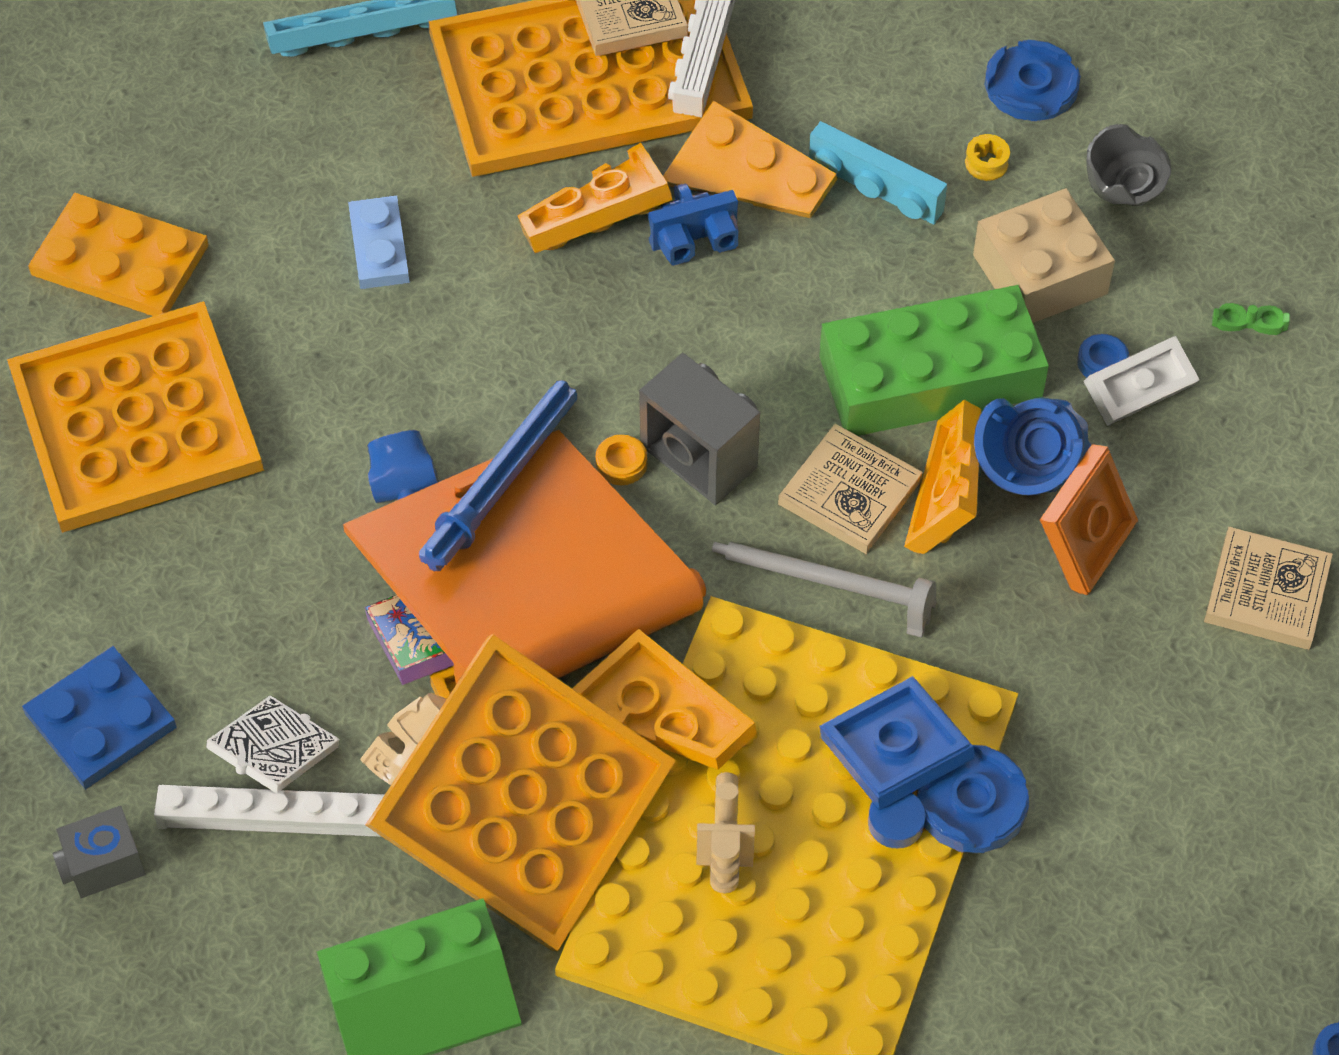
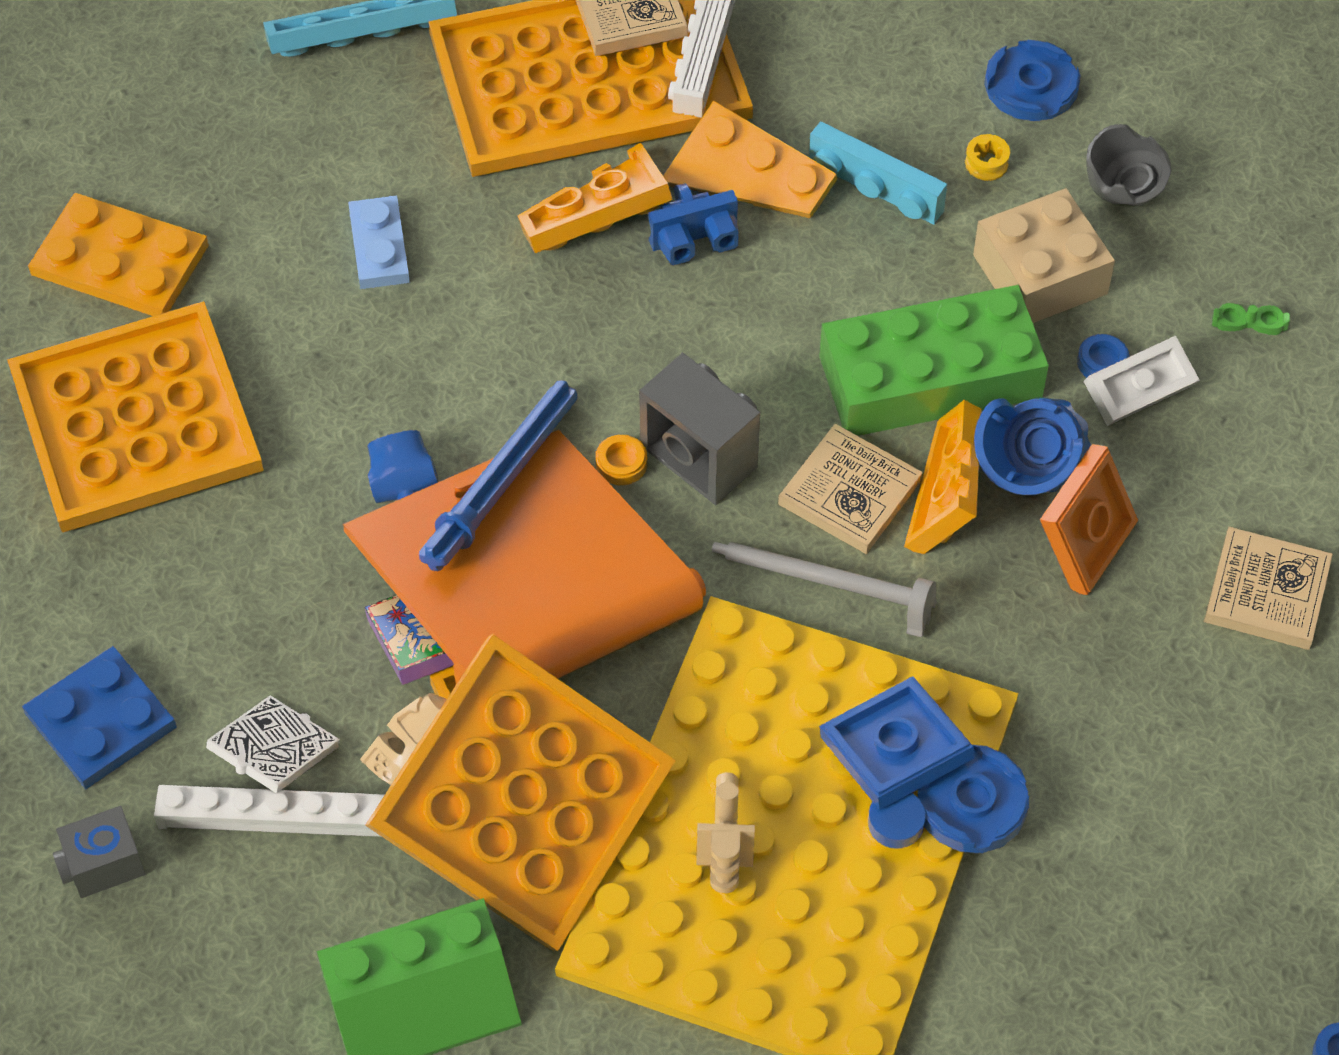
(667, 703): light orange wing -> none

